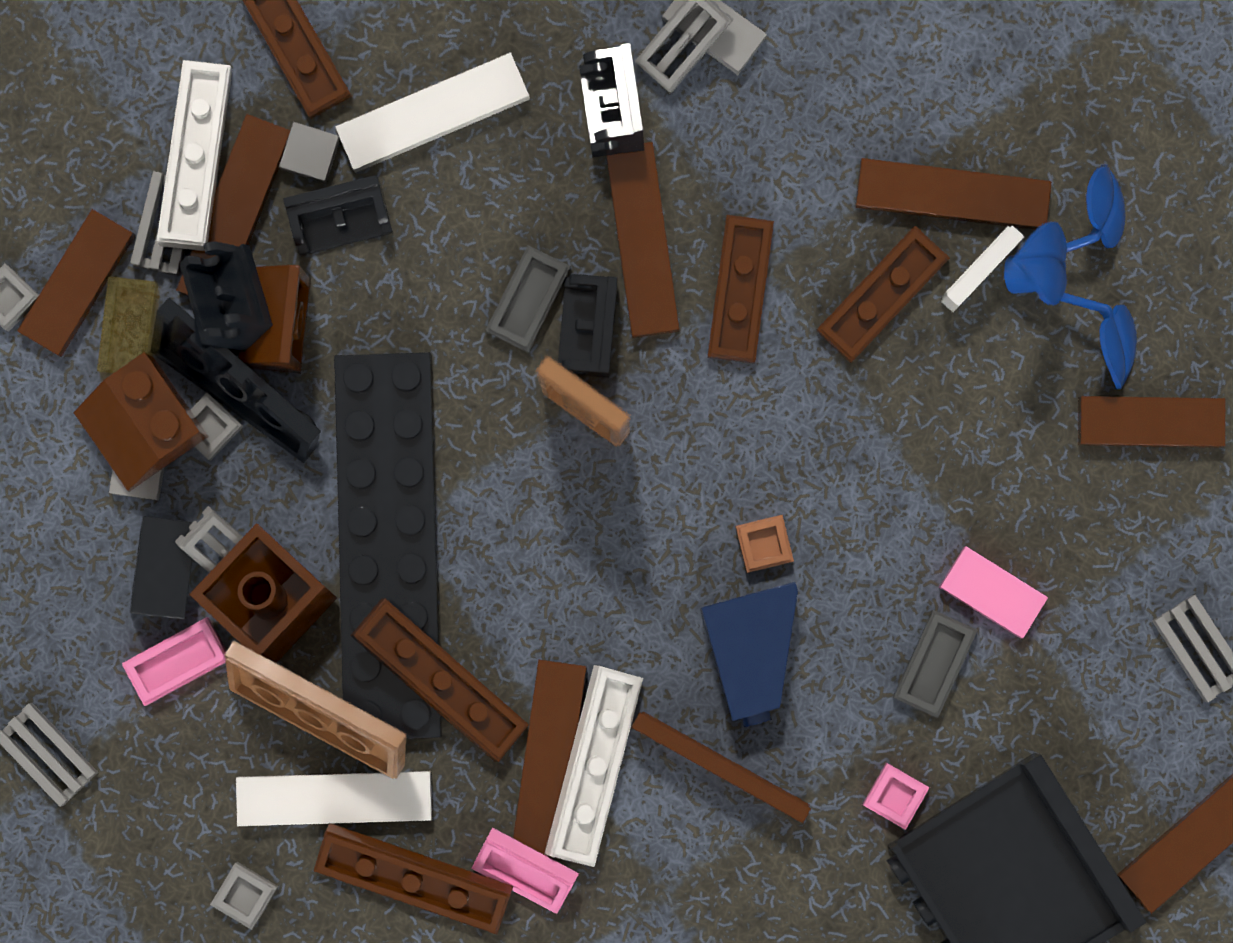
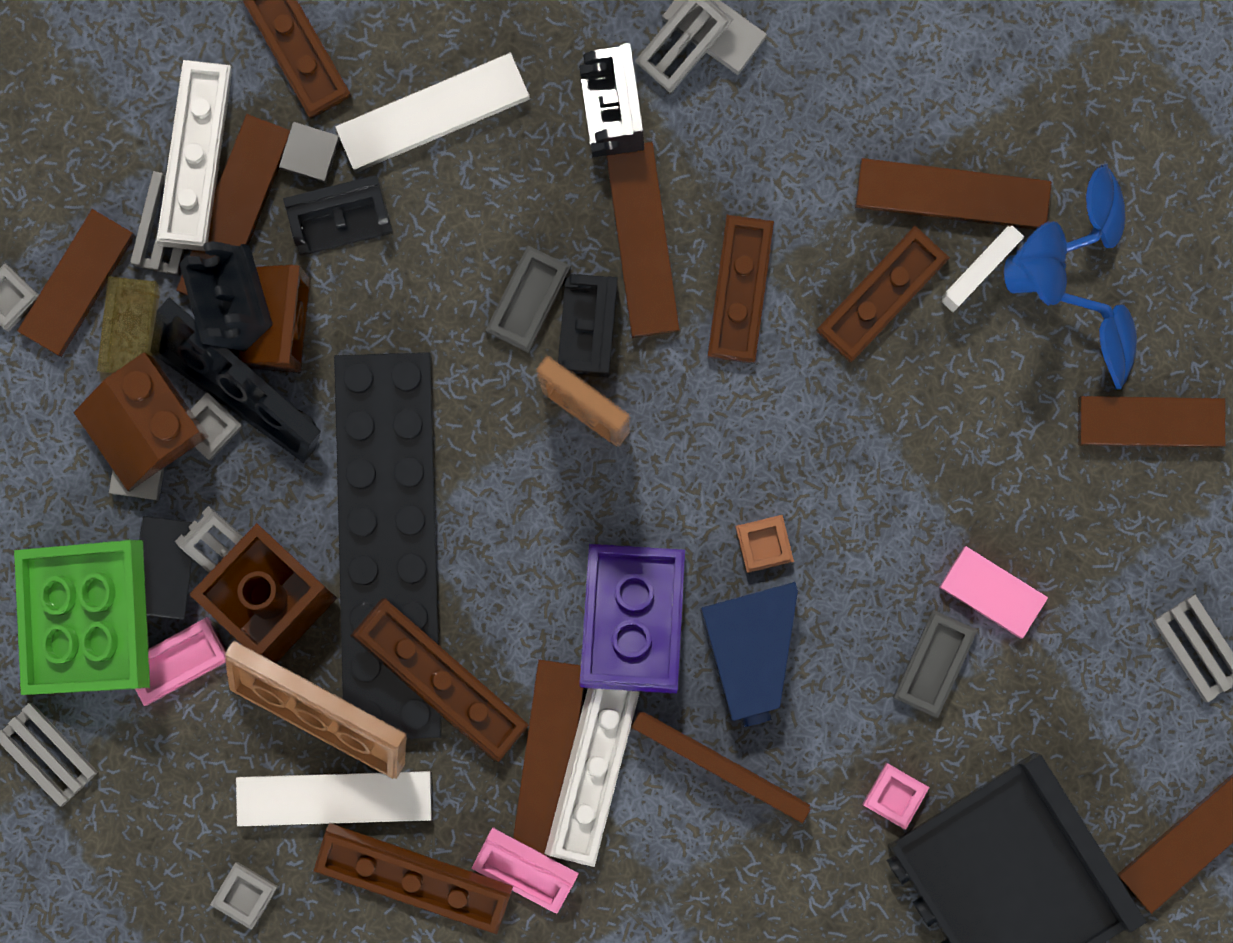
(82, 618): none -> bright green plate
(632, 618): none -> dark purple tile

